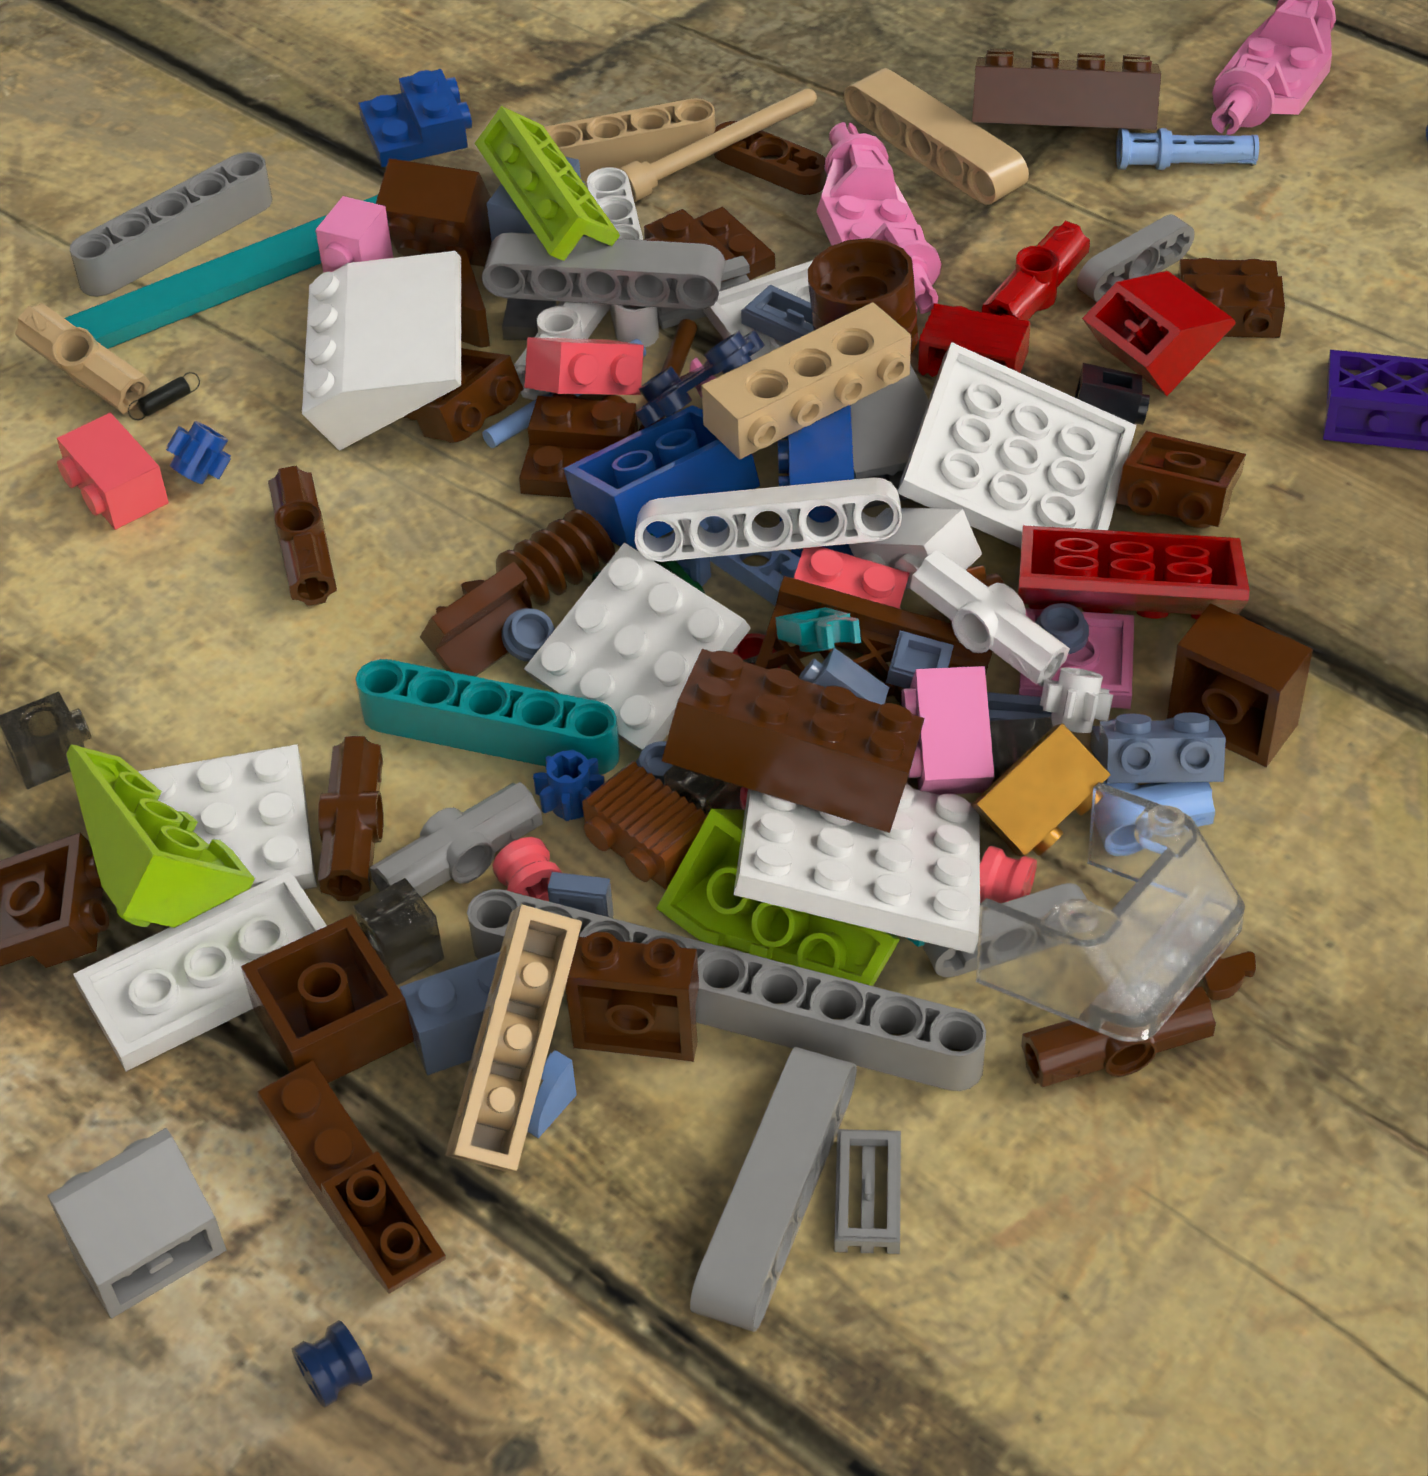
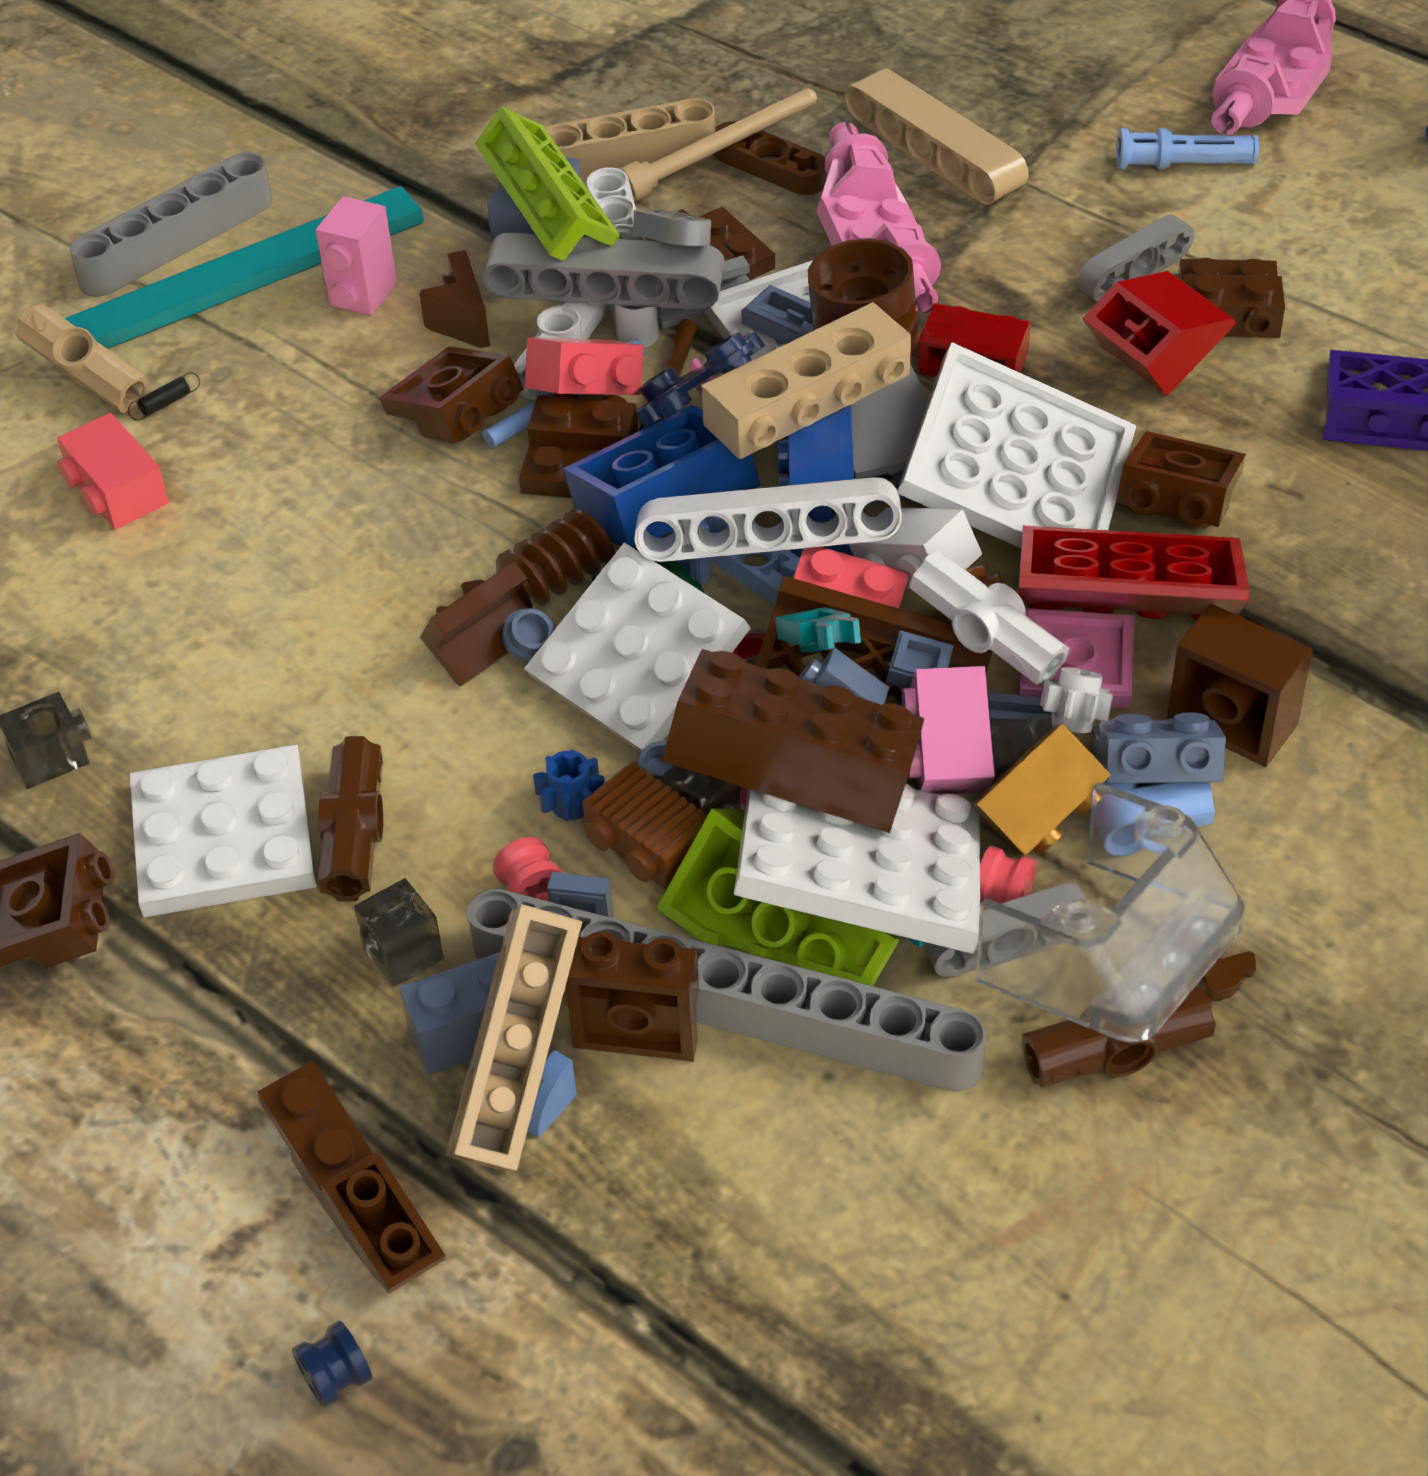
(137, 1222): light grey slope -> none
(147, 849): lime wedge -> none
(192, 973): white plate -> none
(198, 452): blue gear -> none
(302, 536): reddish brown piece -> none
(328, 1001): reddish brown brick -> none
(381, 342): white slope -> none
(419, 120): blue plate -> none
(436, 210): reddish brown brick -> none
(461, 843): light grey piece -> none
(484, 714): teal beam -> none
(522, 316): flat silver tile -> none
(672, 227): none -> light grey beam
(773, 1190): light grey beam -> none
(867, 1235): light grey tile -> none
(1039, 273): red piece -> none
(1066, 90): reddish brown brick -> none
(1066, 625): sand blue plate -> none
(1113, 392): black brick -> none

